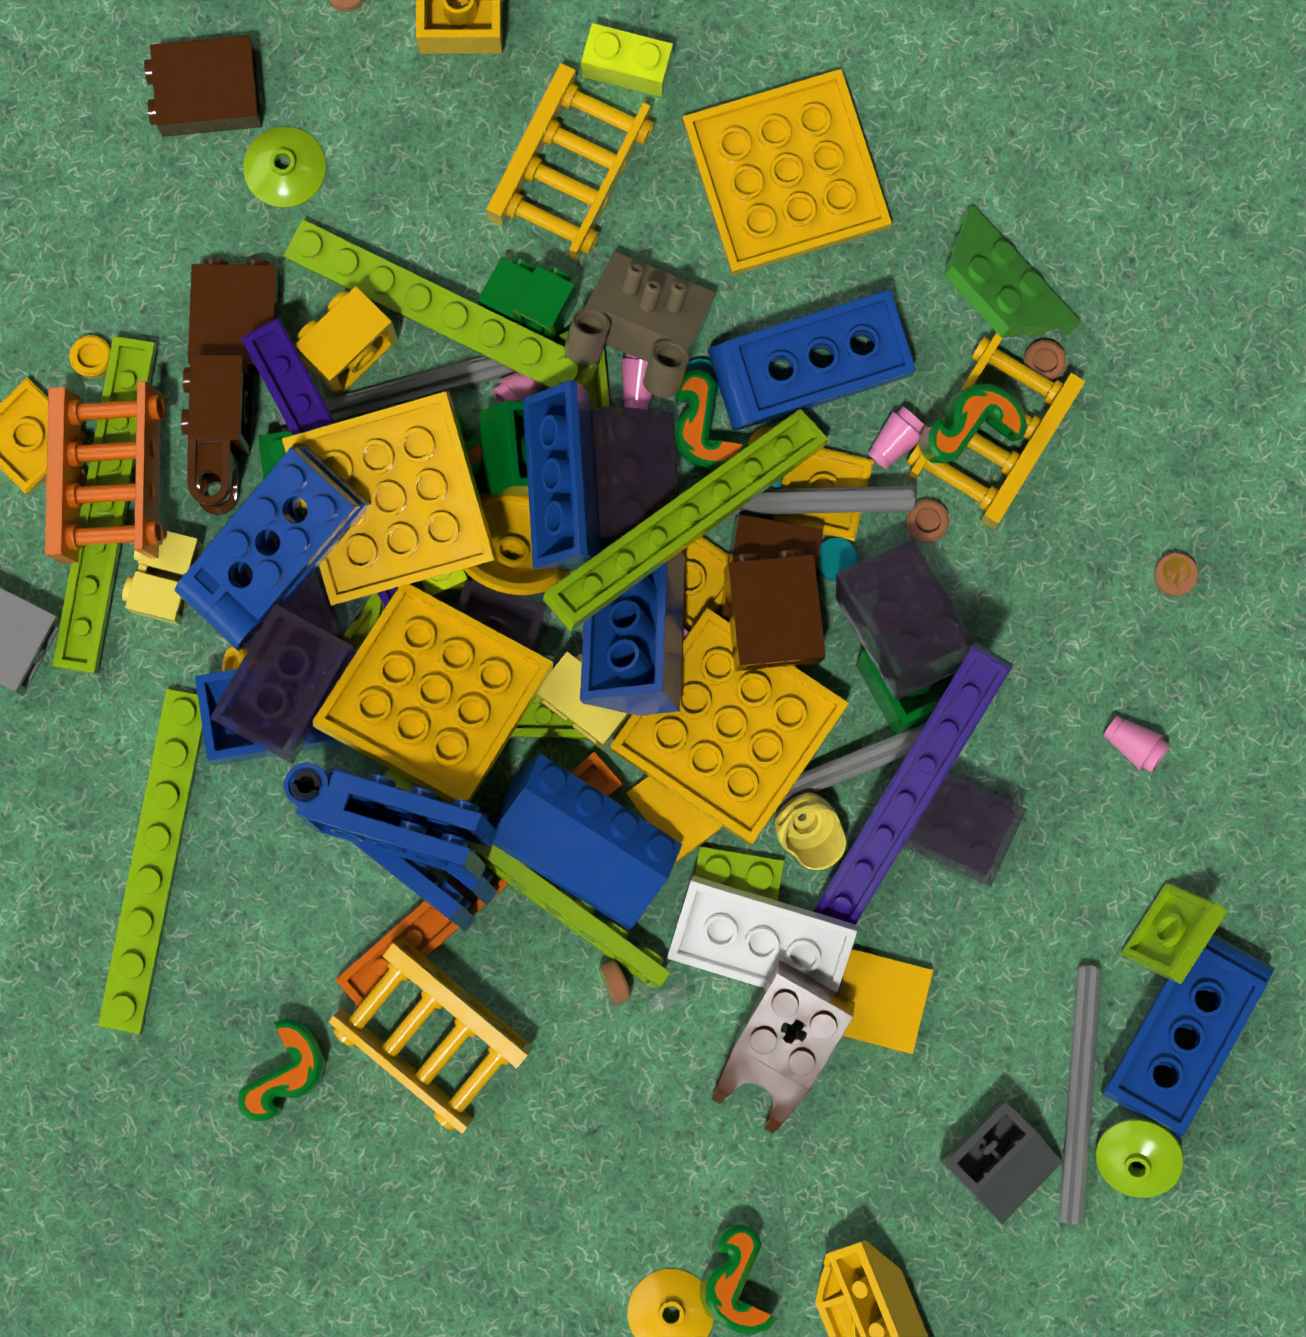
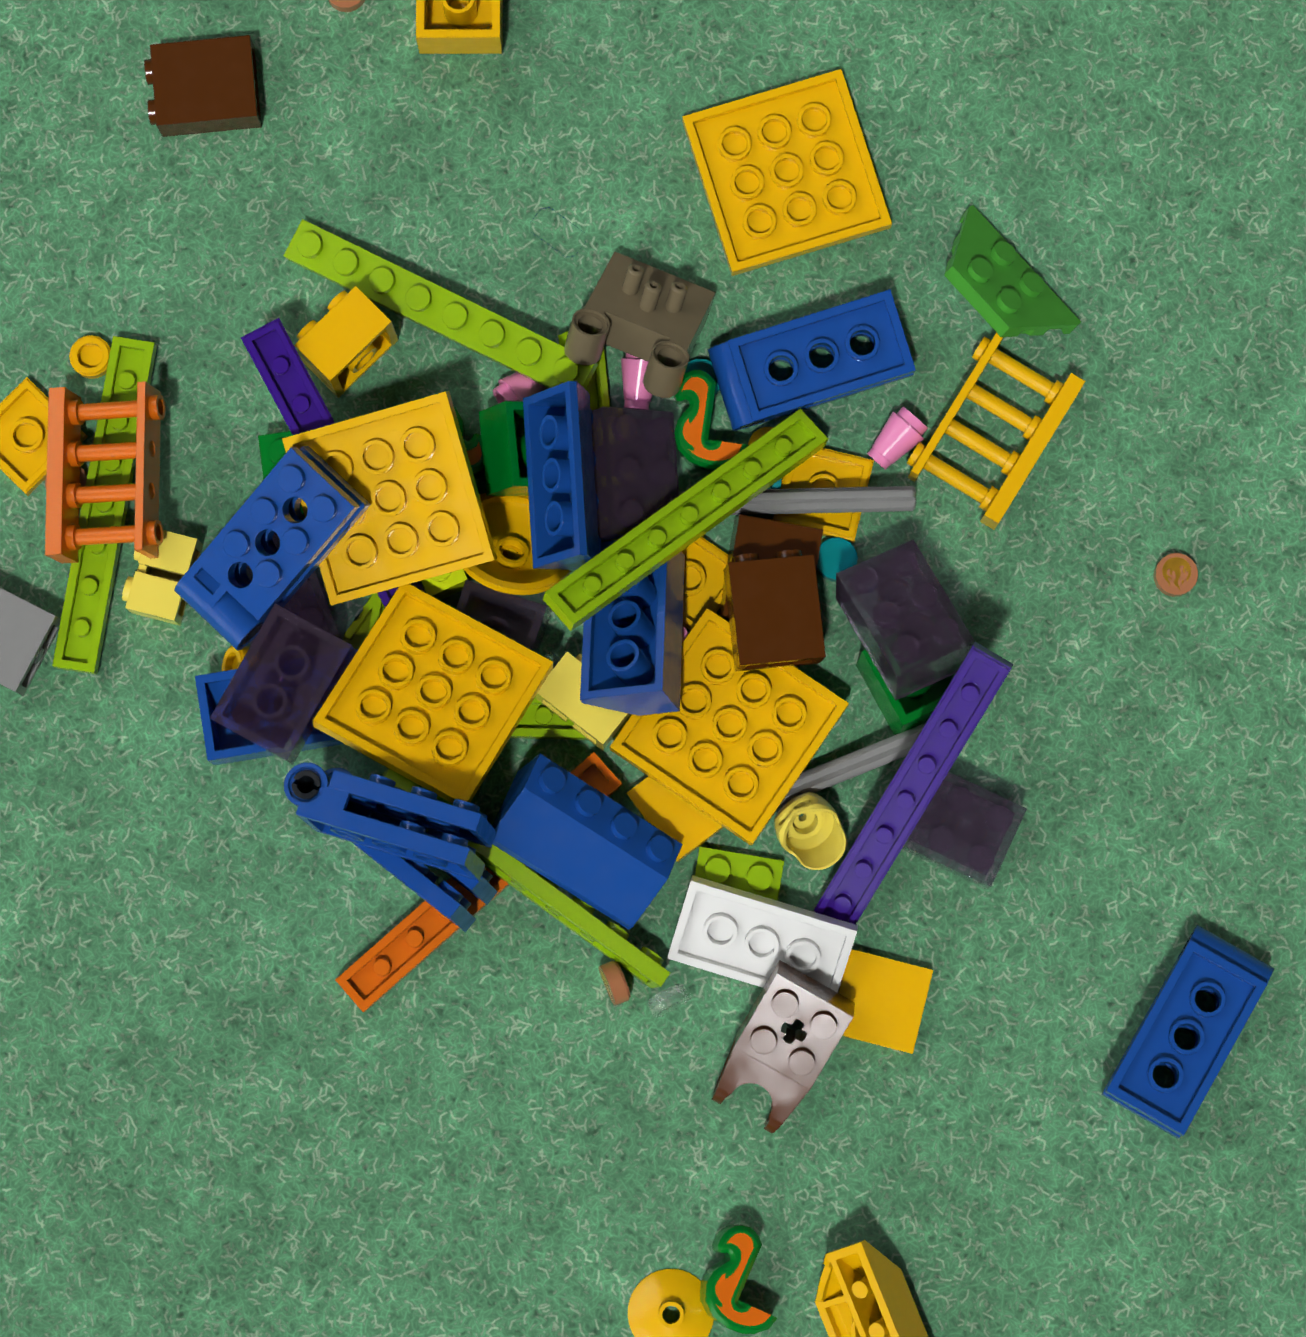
(153, 864): lime plate -> none
(217, 427): reddish brown brick -> none
(230, 304): reddish brown brick -> none
(290, 185): lime dish -> none
(293, 1080): green animal -> none
(411, 389): light grey axle -> none
(437, 992): yellow fence -> none
(530, 296): green brick -> none
(547, 130): yellow fence -> none
(627, 60): neon yellow brick -> none
(927, 521): nougat tile -> none
(964, 415): green animal -> none
(1001, 1160): dark grey slope -> none
(1046, 359): nougat tile -> none
(1080, 1094): light grey axle -> none
(1138, 744): bright pink cone -> none
(1139, 1142): lime dish -> none
(1174, 932): lime tile -> none

